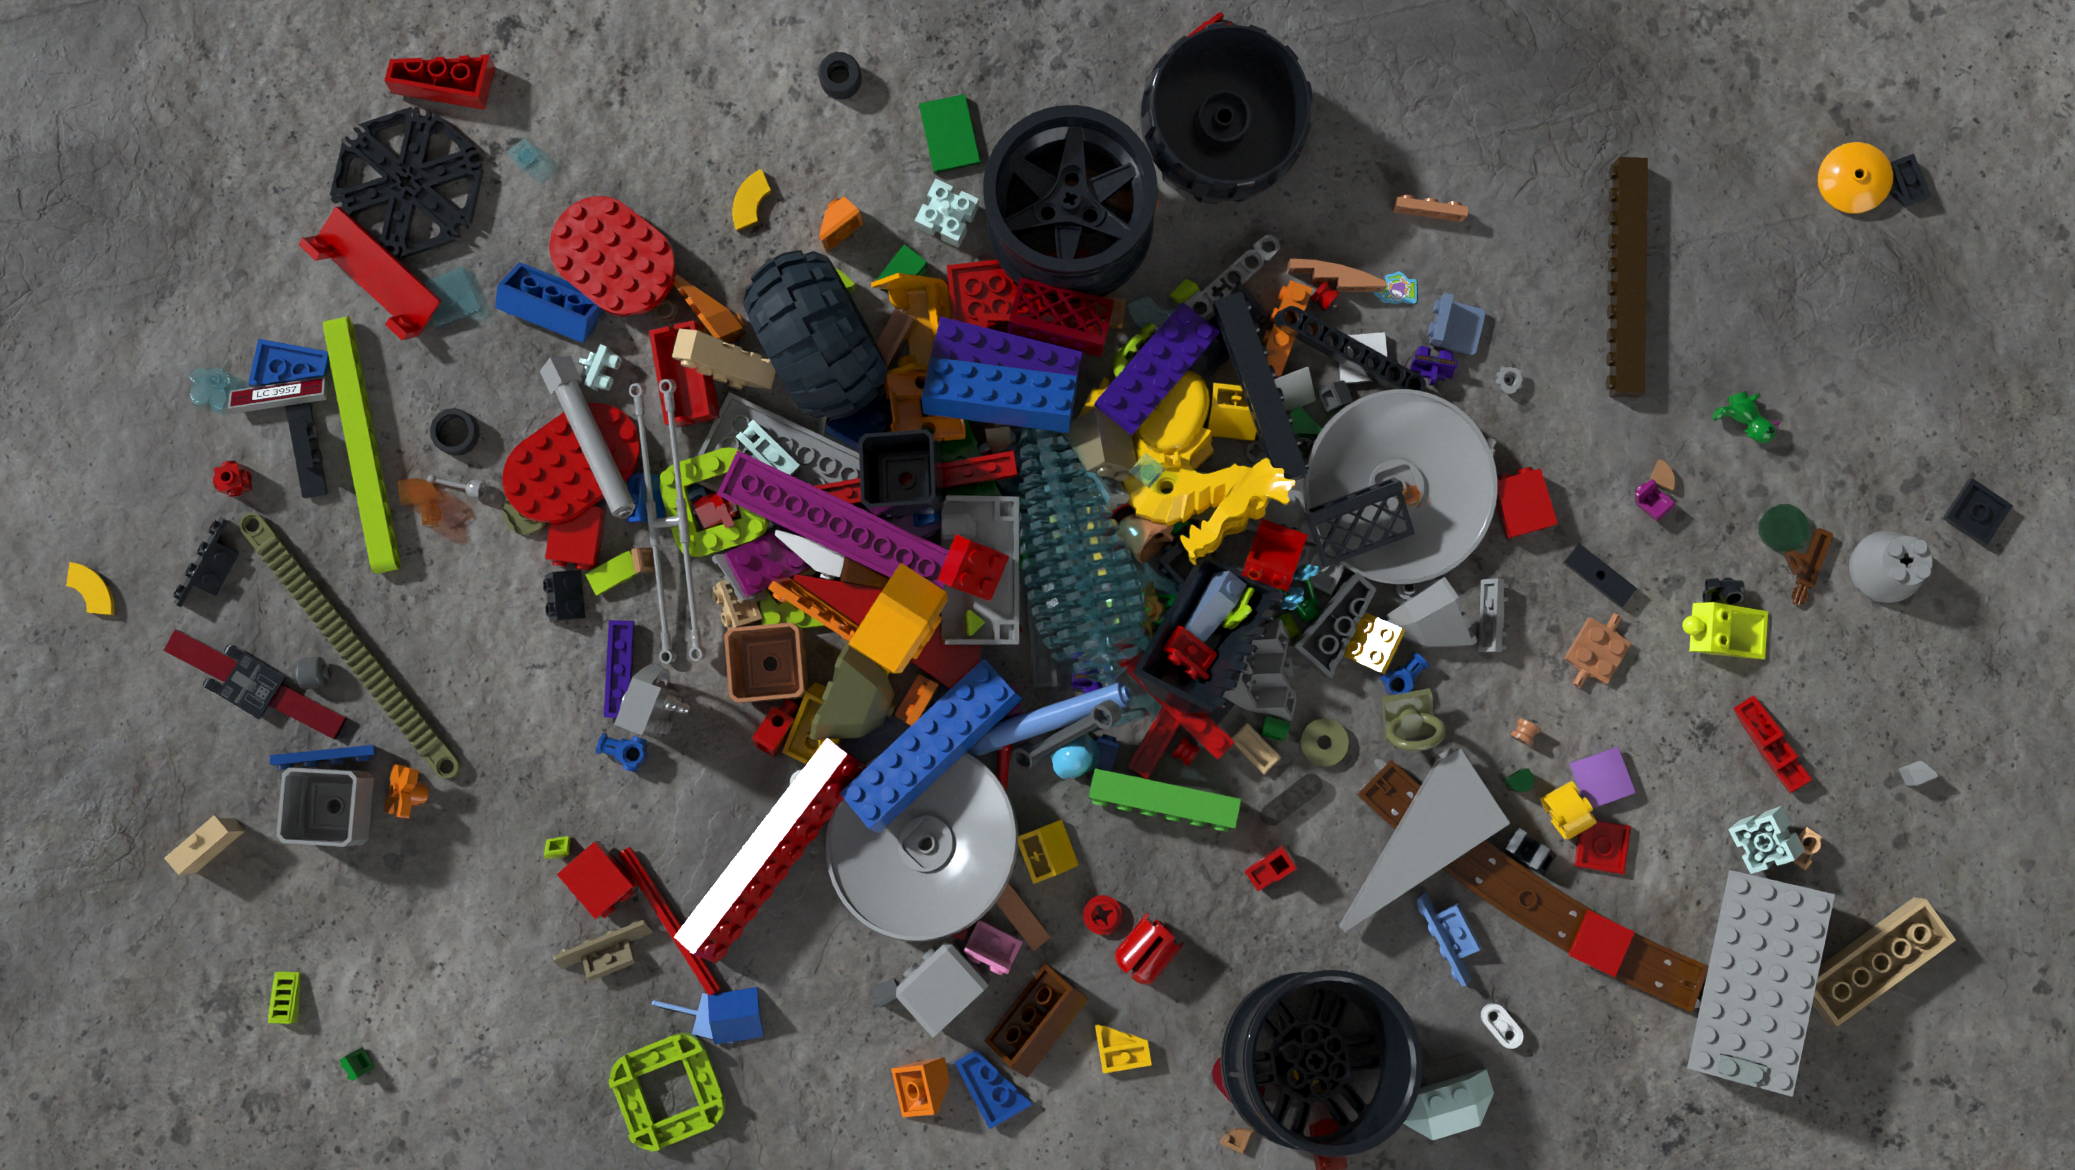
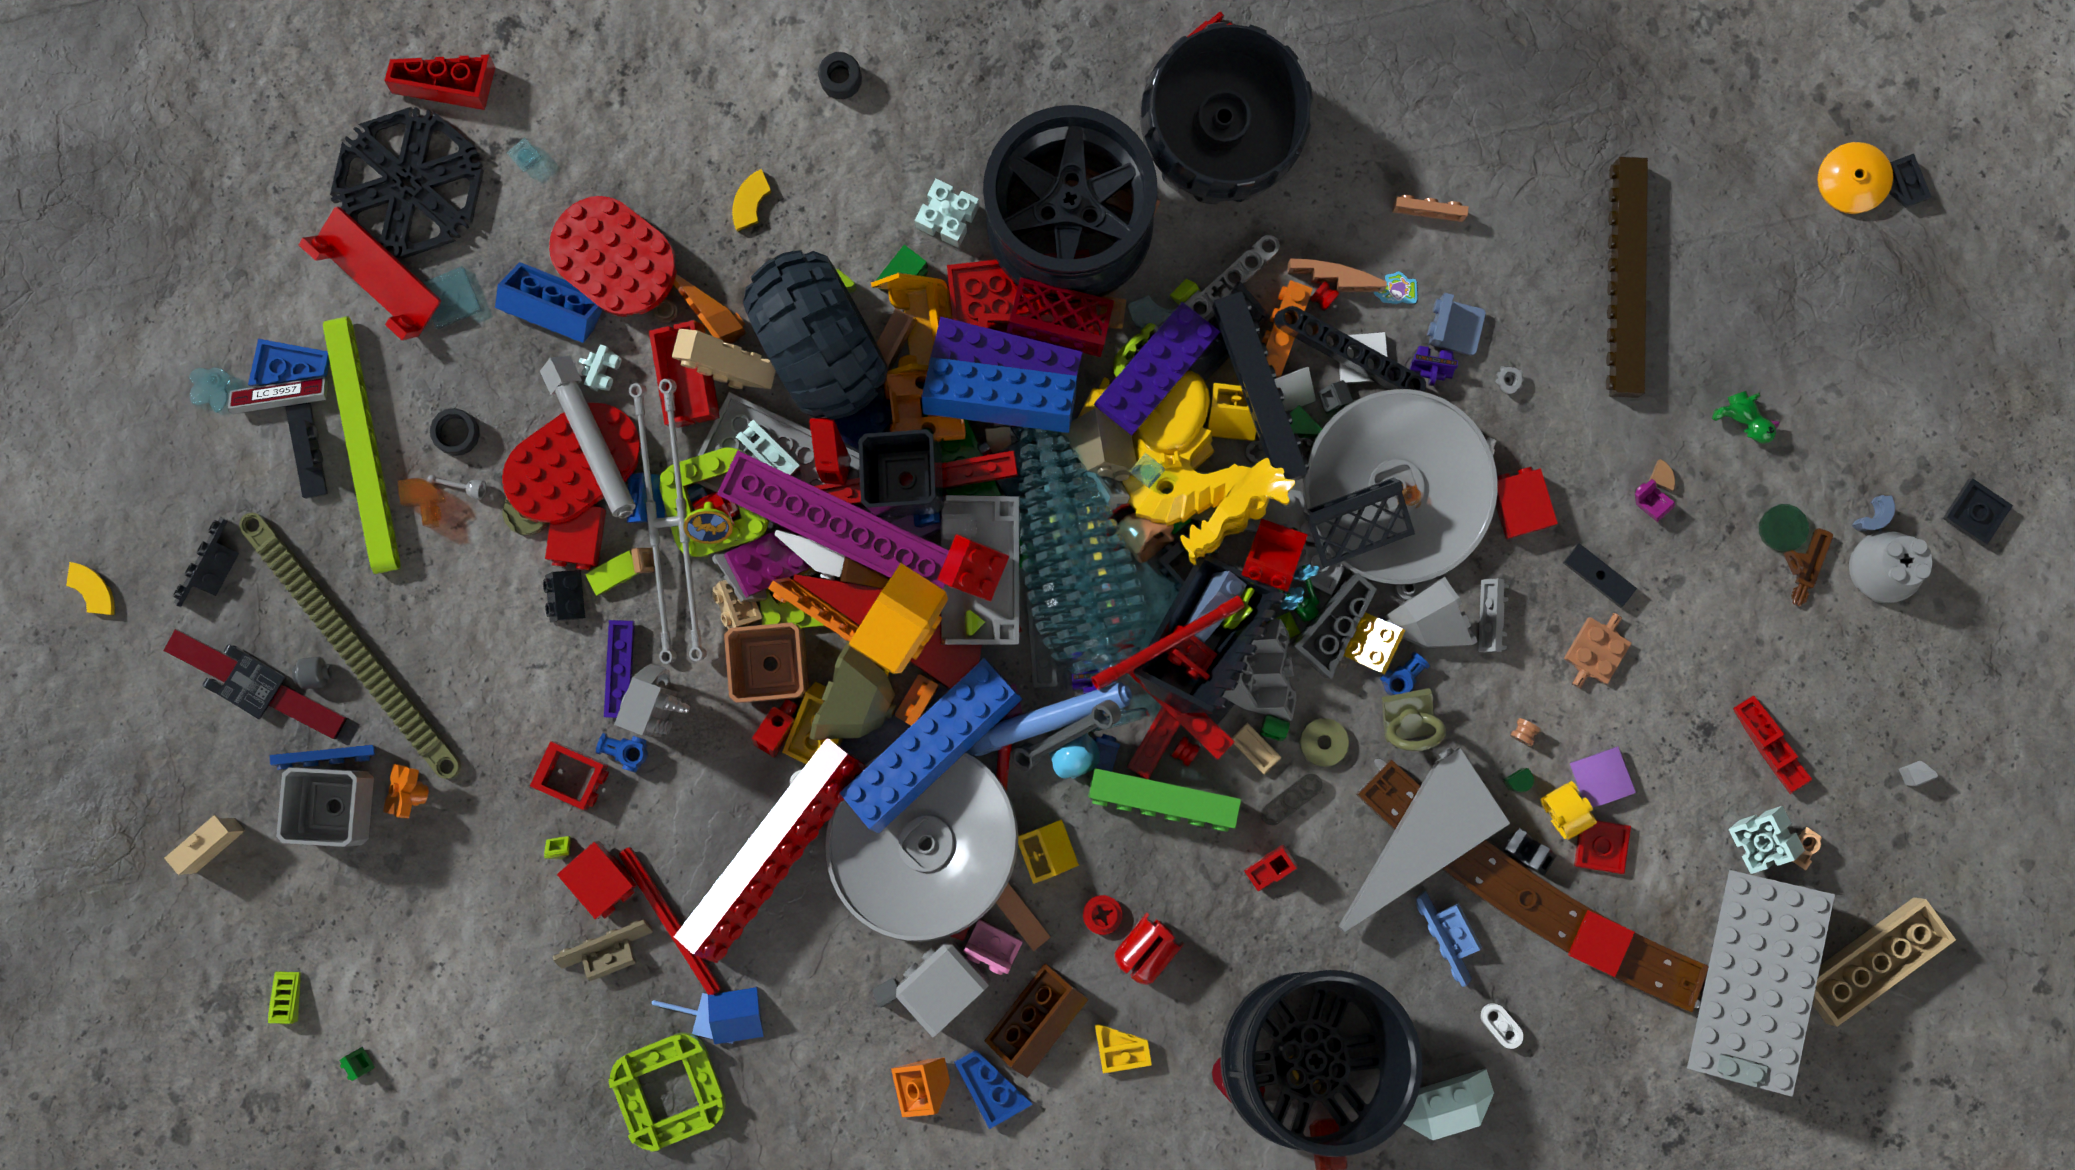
(236, 484): red brick -> none
(547, 766): none -> red window
(708, 525): none -> shield
(829, 450): none -> red slope
(839, 222): orange slope -> none
(949, 133): green tile -> none
(1154, 608): plant -> none
(1221, 612): none -> red piece
(1237, 1139): medium nougat tile -> none
(1726, 589): black plate -> none
(1727, 630): neon yellow slope -> none
(1884, 512): none -> sand blue piece

